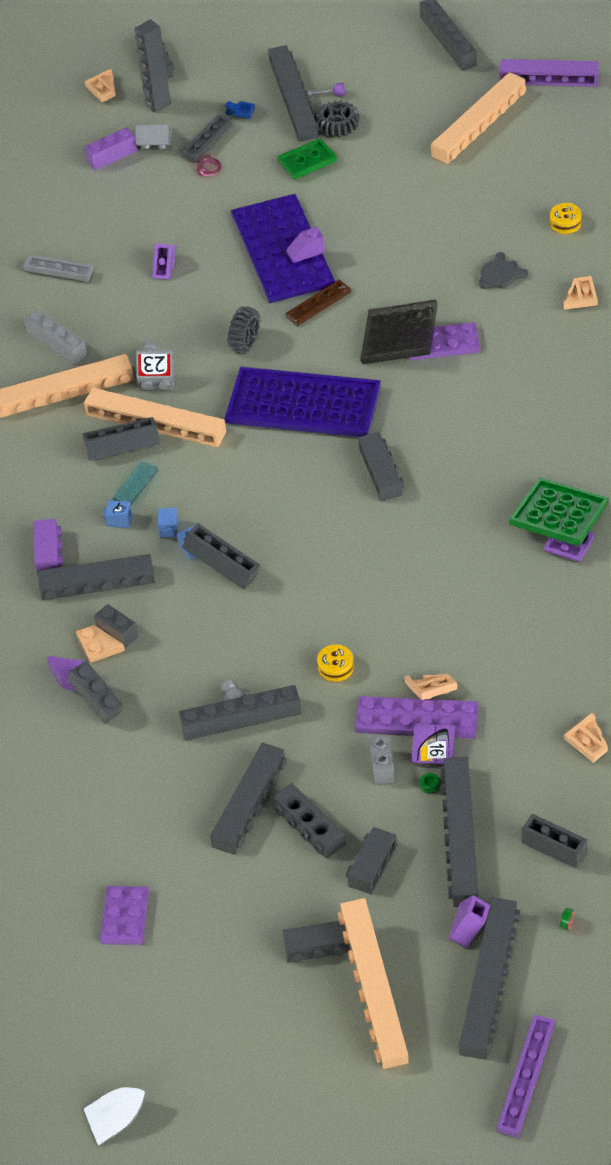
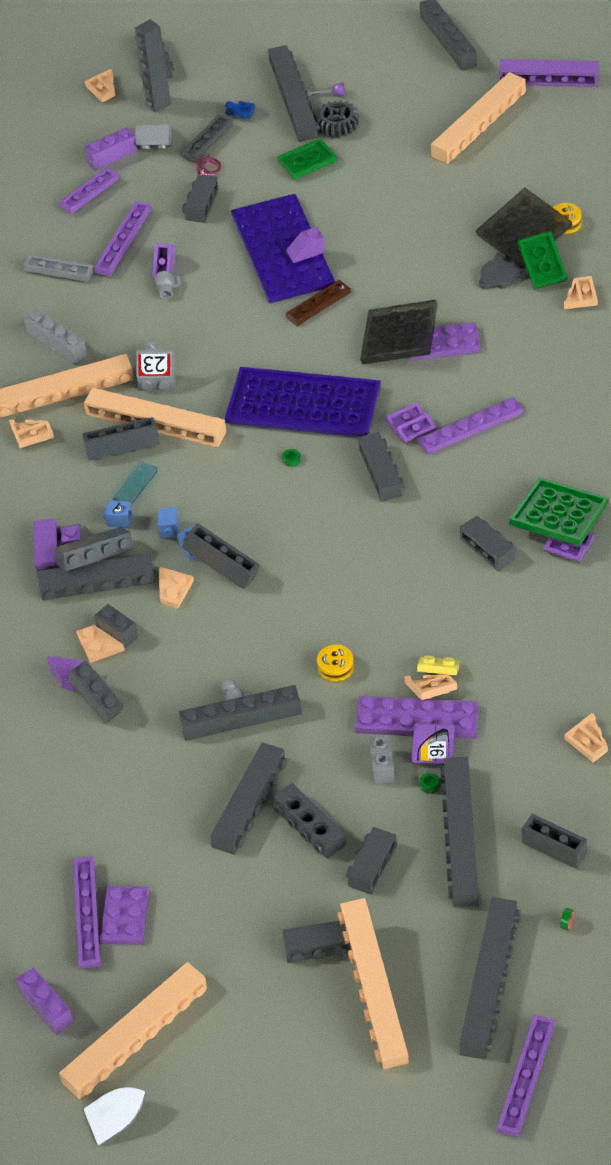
(31, 432): none -> light nougat wing
(44, 1000): none -> medium lavender brick
(71, 533): none -> medium lavender slope
(86, 913): none -> medium lavender plate
(88, 190): none -> medium lavender plate
(93, 548): none -> dark grey brick
(122, 238): none -> medium lavender plate
(133, 1031): none -> light nougat brick
(165, 283): none -> light grey piece
(173, 586): none -> light nougat wing
(201, 198): none -> dark grey brick
(243, 330): dark grey gear -> none
(291, 457): none -> green tile
(410, 422): none -> medium lavender slope
(440, 666): none -> light yellow plate
(468, 920): medium lavender slope -> none
(470, 425): none -> medium lavender plate
(487, 543): none -> dark grey brick
(519, 219): none -> clear smoke plate
(542, 260): none -> green plate

